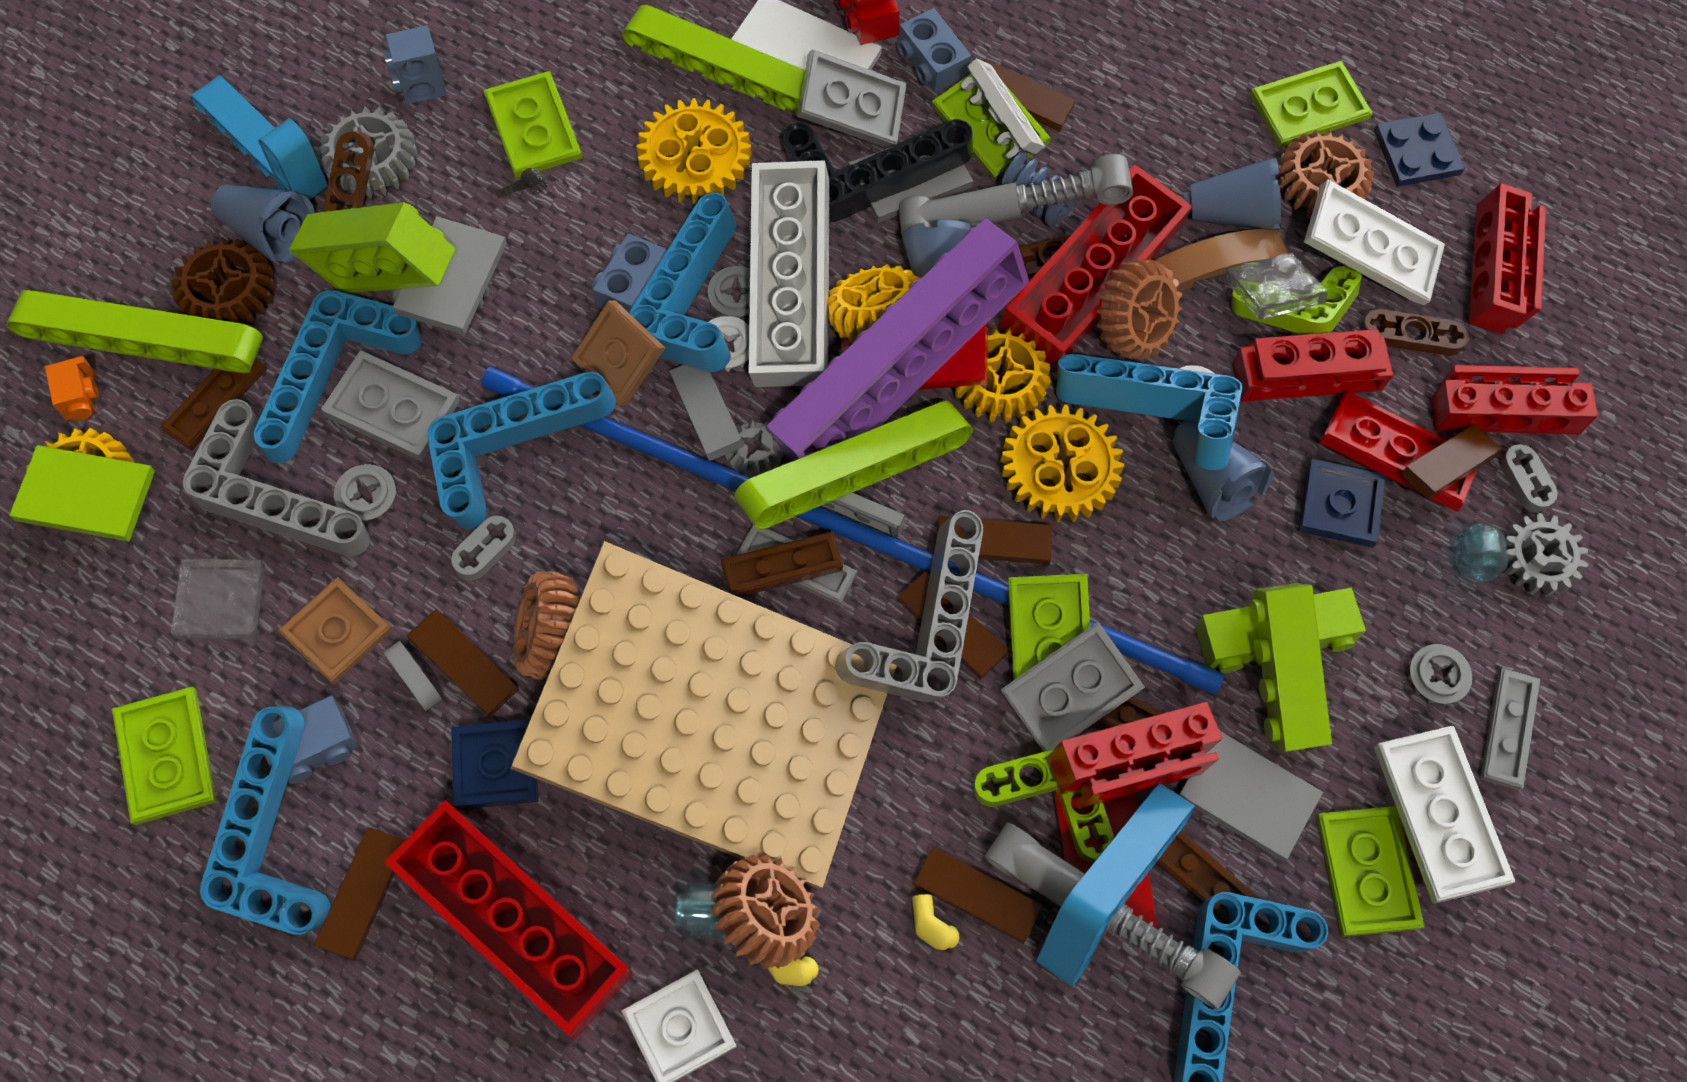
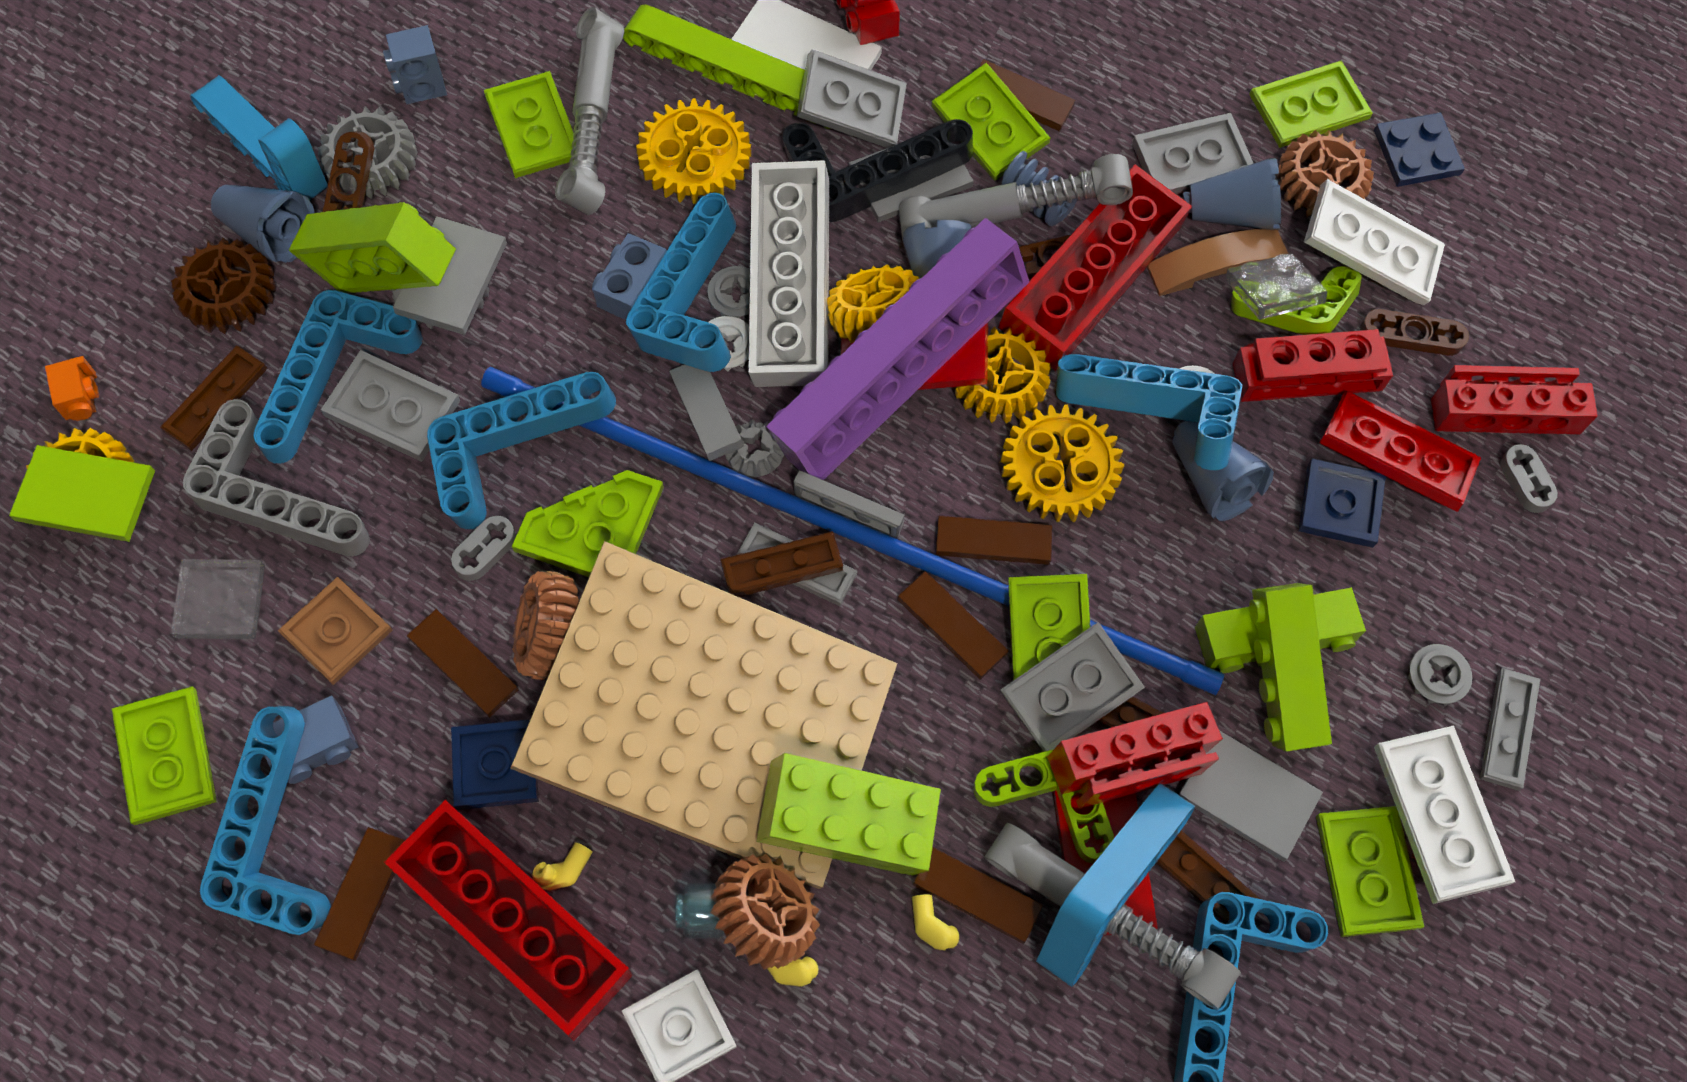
(135, 331): lime beam -> none
(371, 477): light grey gear -> none
(412, 676): light grey beam -> none
(529, 179): clear smoke hand -> none
(565, 873): none -> light yellow arm
(576, 528): none -> lime plate
(600, 39): none -> light grey piece
(618, 351): medium nougat tile -> none
(849, 815): none -> lime brick
(852, 464): lime beam -> none
(933, 50): sand blue brick -> none
(934, 622): light grey beam -> none
(1002, 109): white plate -> none
(1139, 309): nougat gear -> none
(1192, 151): none -> light grey plate
(1451, 461): tile -> none
(1481, 552): clear light blue head -> none
(1493, 246): red brick -> none
(1562, 559): light grey gear -> none

